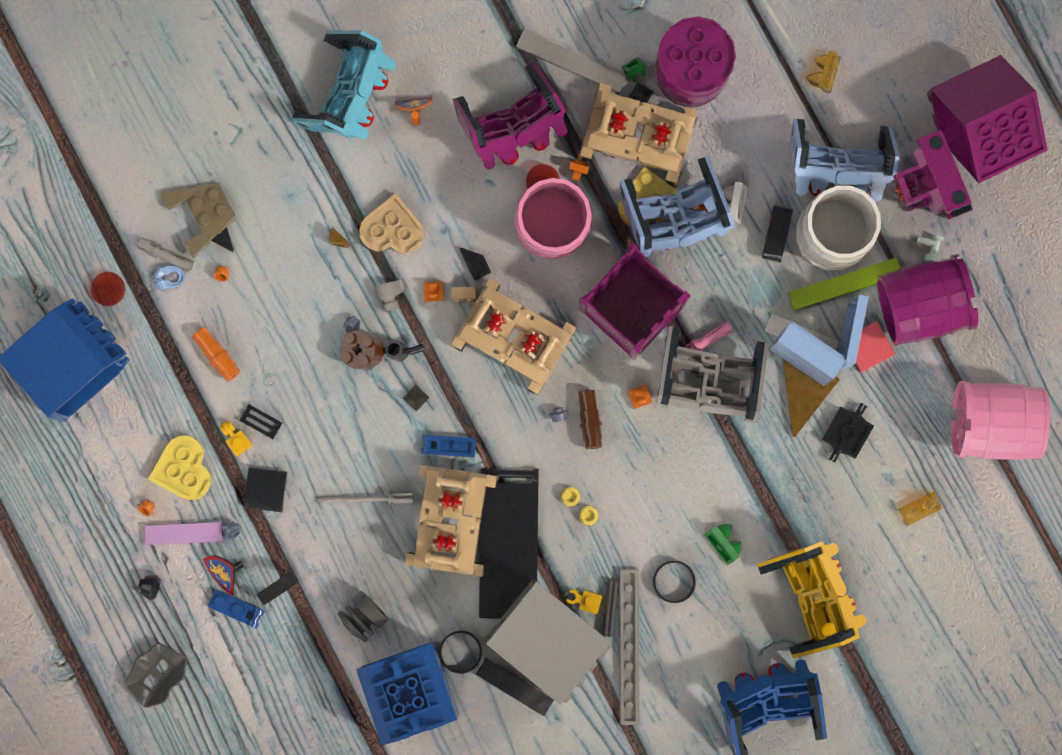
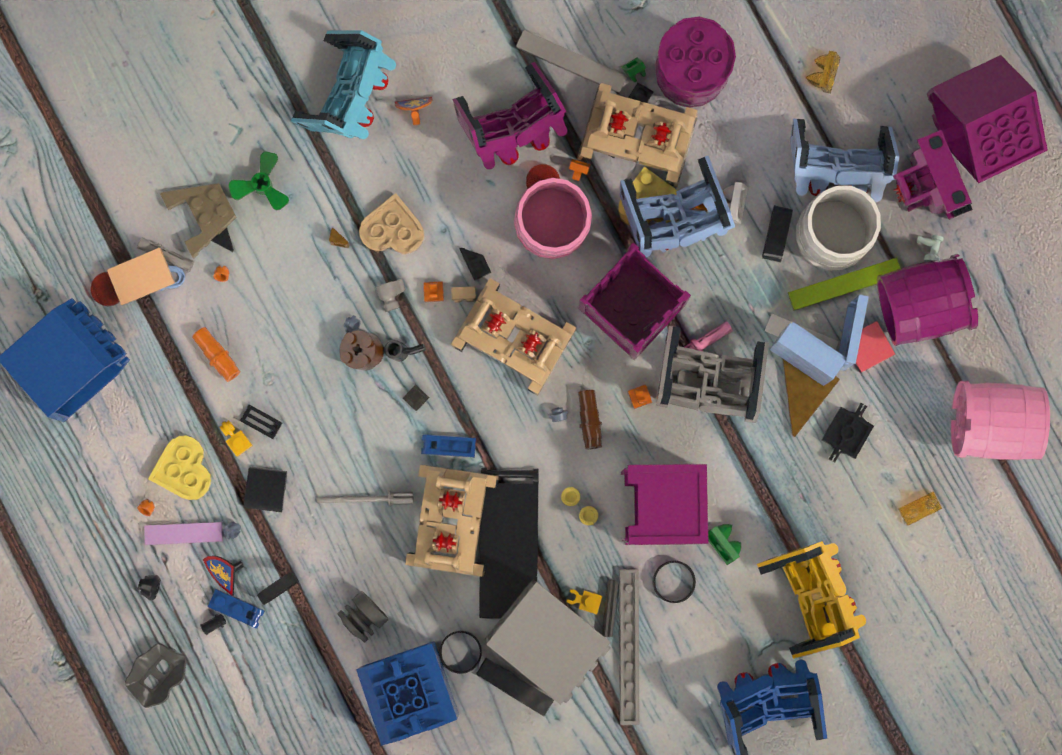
(140, 276): none -> light nougat tile
(213, 624): none -> black pin
(242, 188): none -> green piece
(668, 504): none -> magenta container

